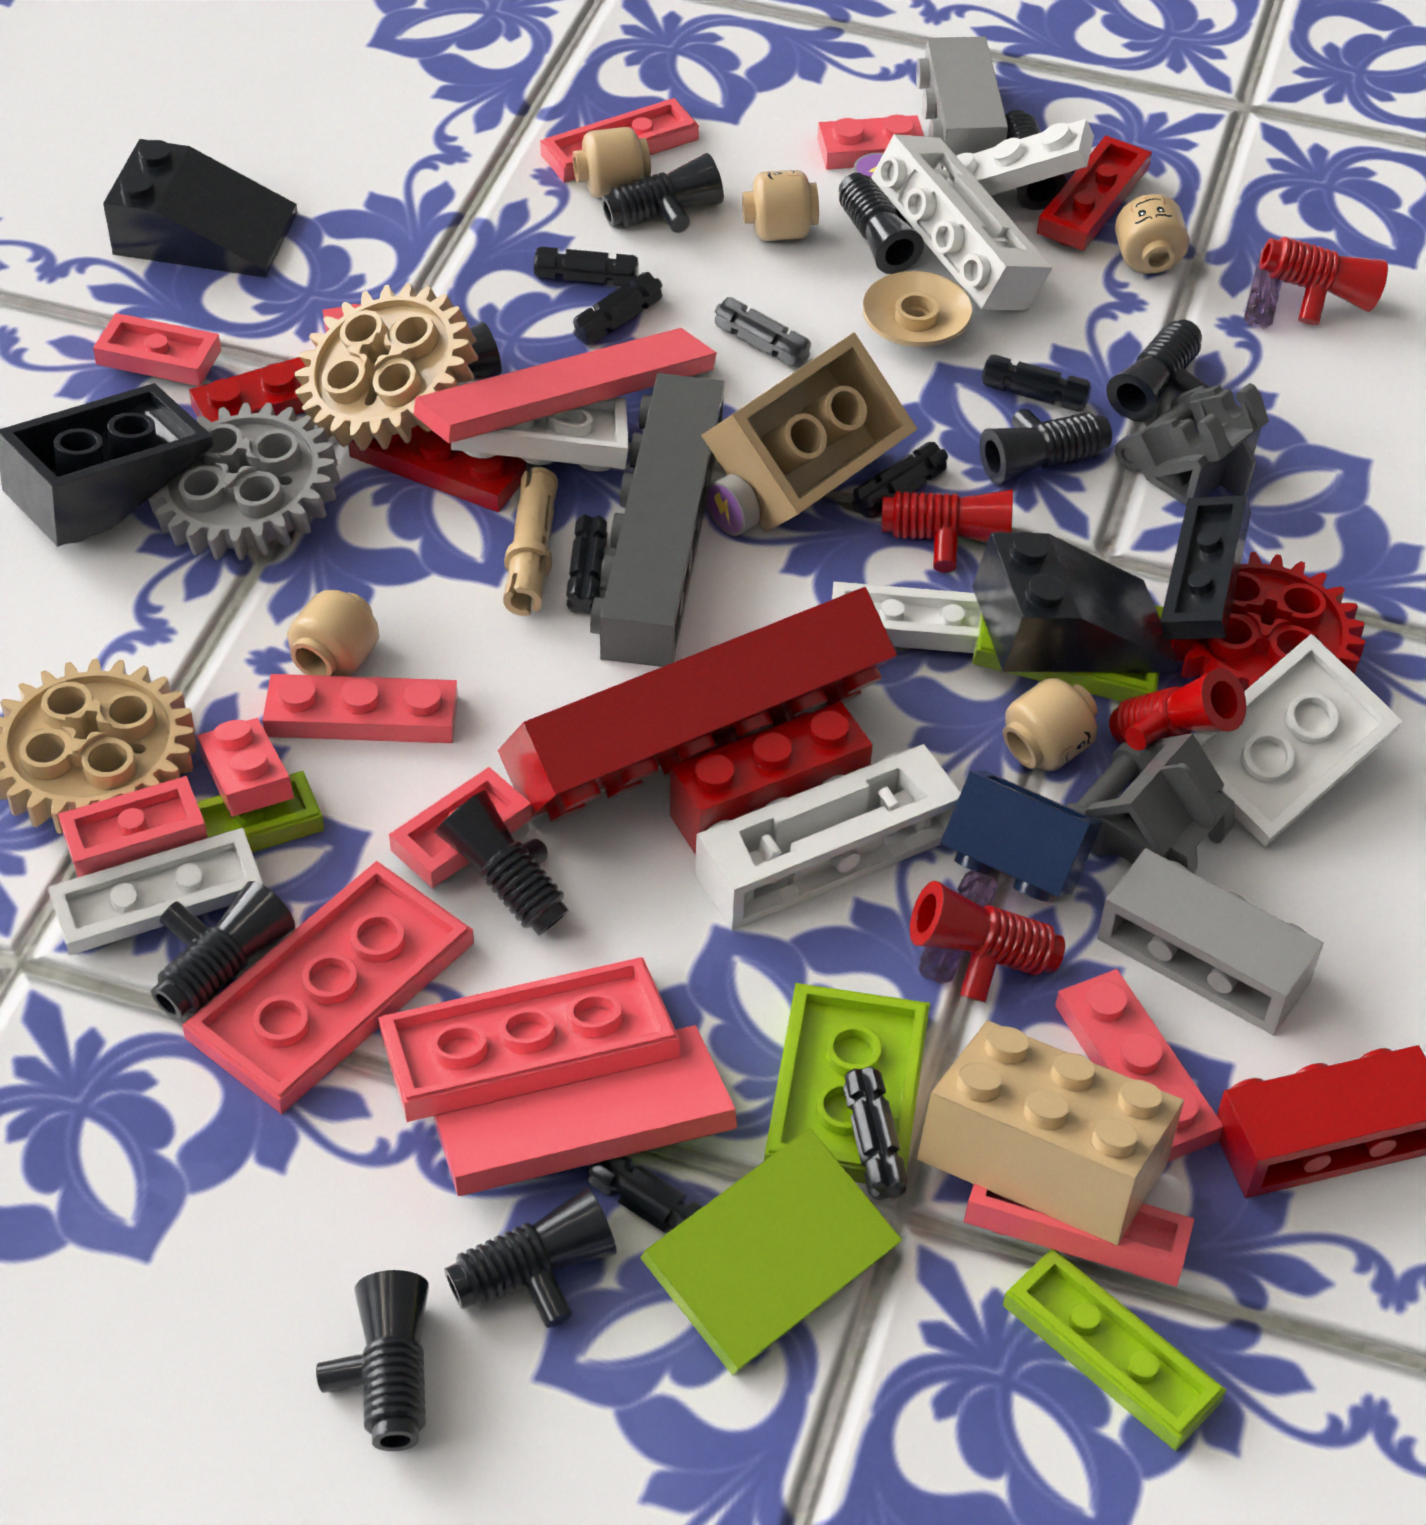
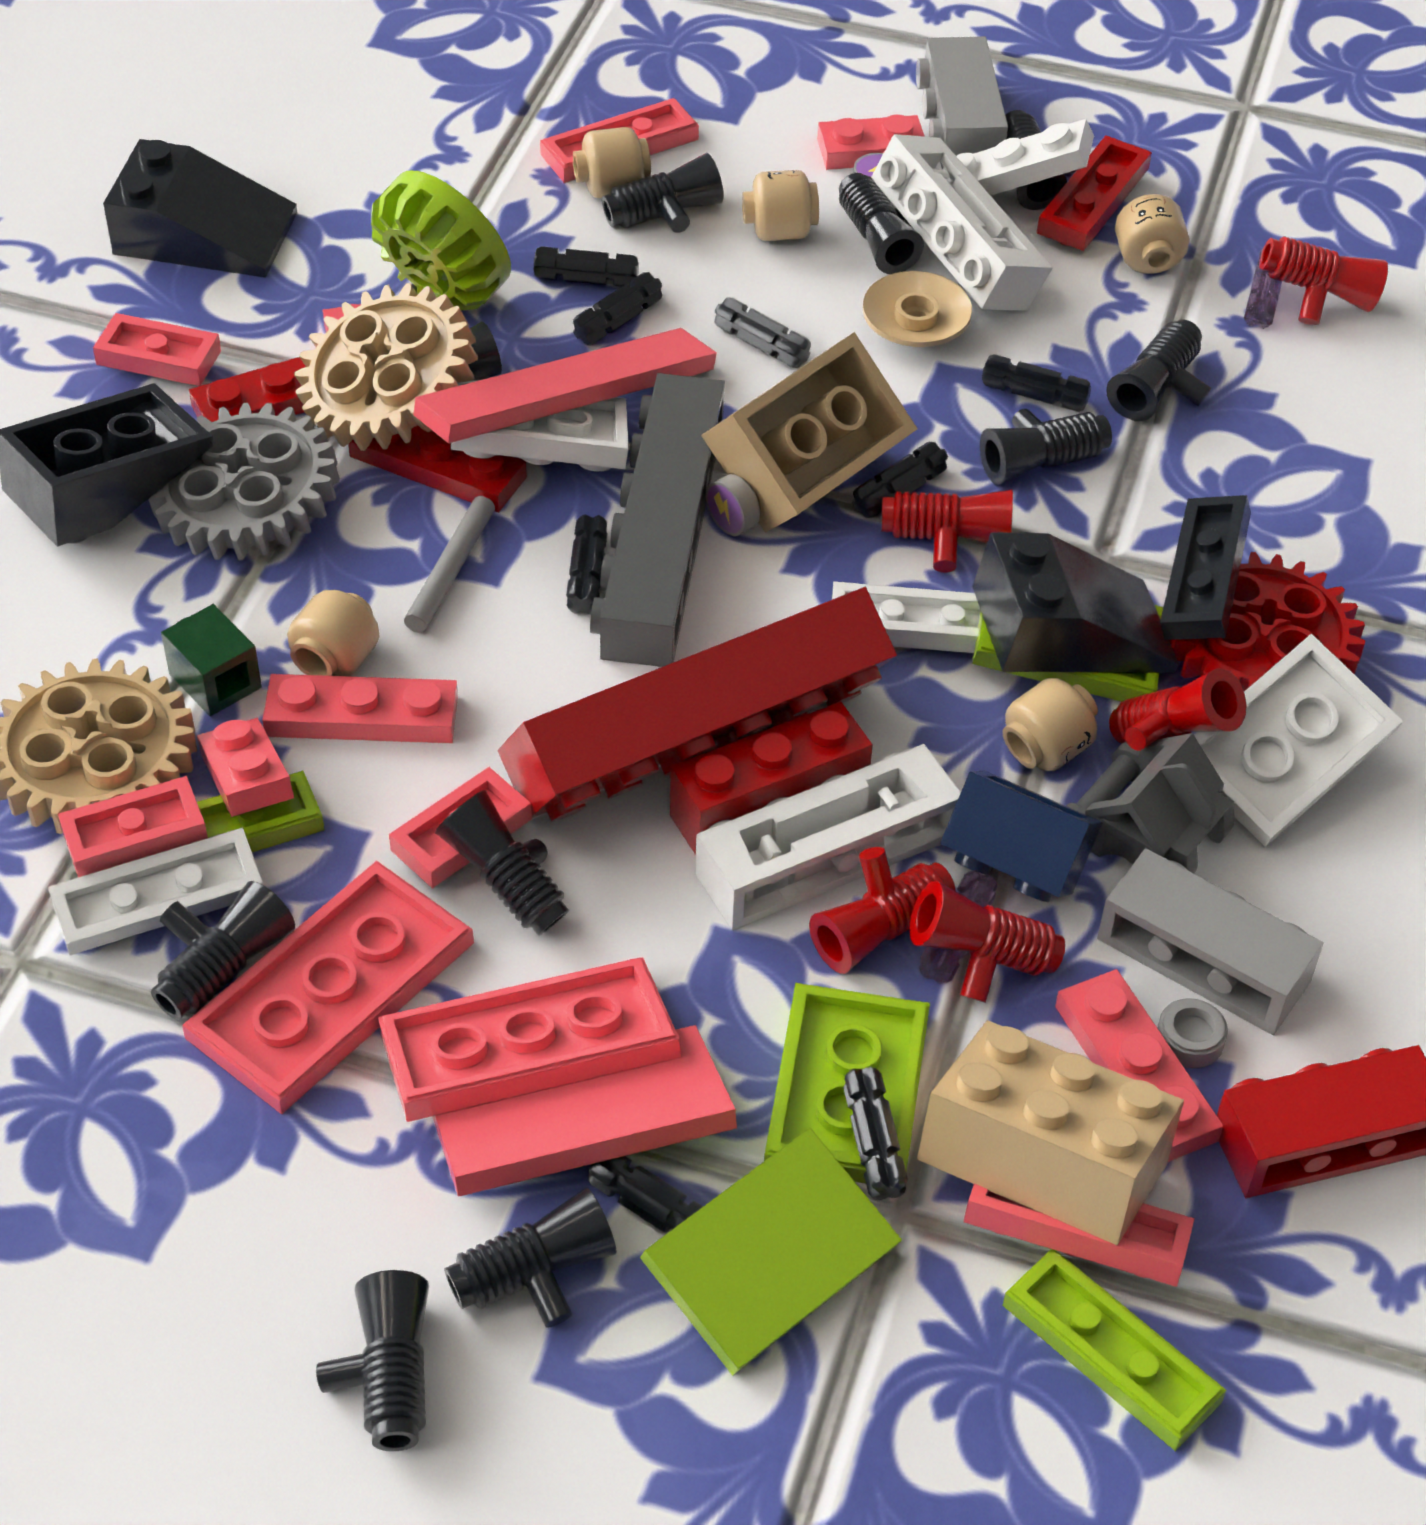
(211, 659): none -> dark green brick
(439, 240): none -> lime gear
(449, 564): none -> light grey bar
(528, 556): tan pin -> none
(884, 912): none -> red piece
(1194, 1031): none -> light grey tile
(1195, 463): dark grey piece -> none

